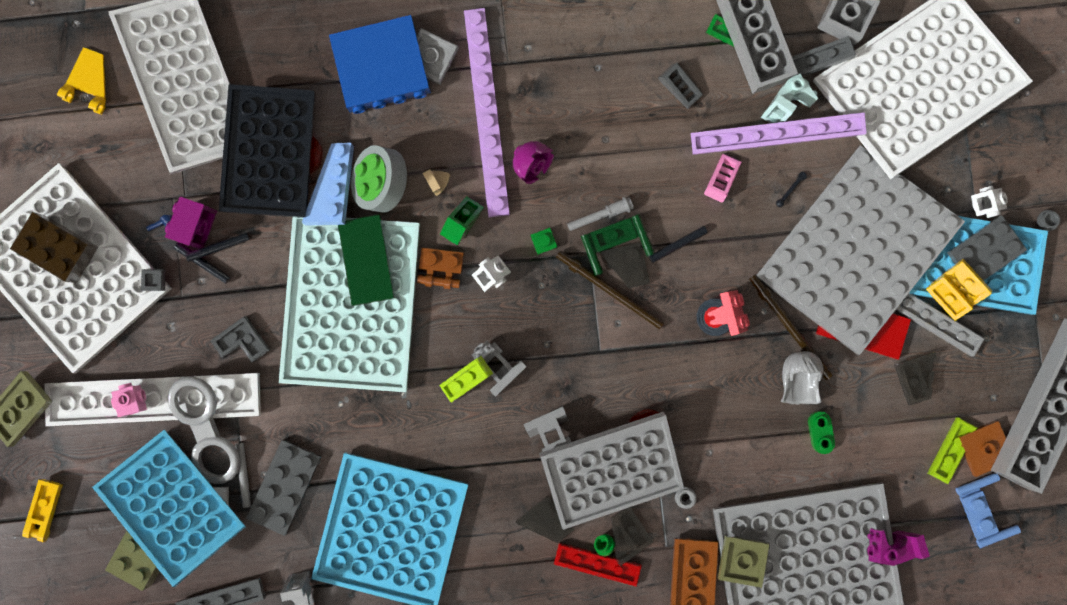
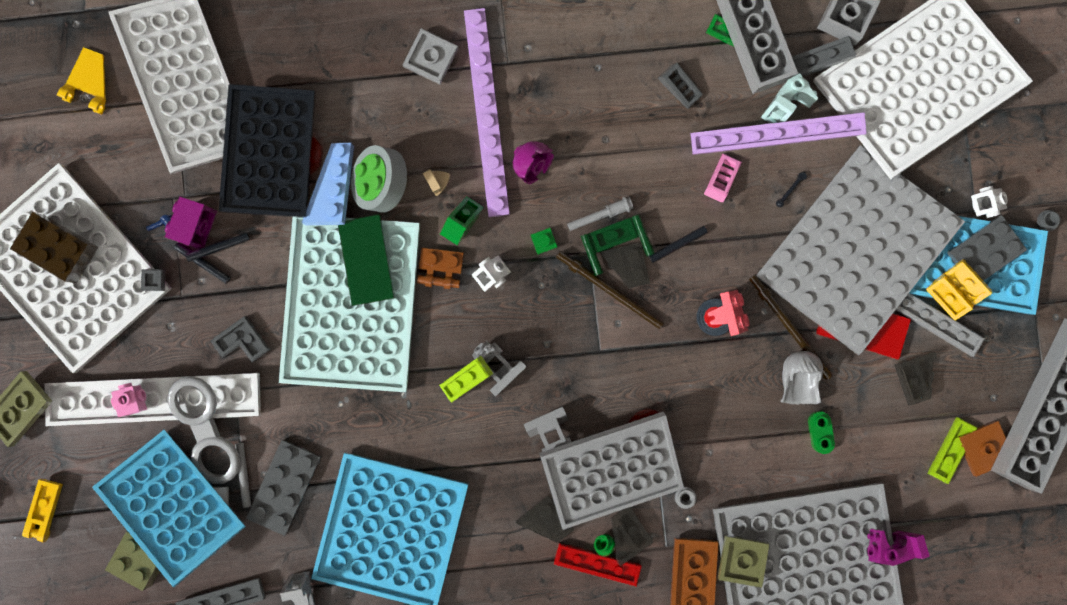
(379, 64): blue panel -> none
(980, 513): medium blue plate -> none

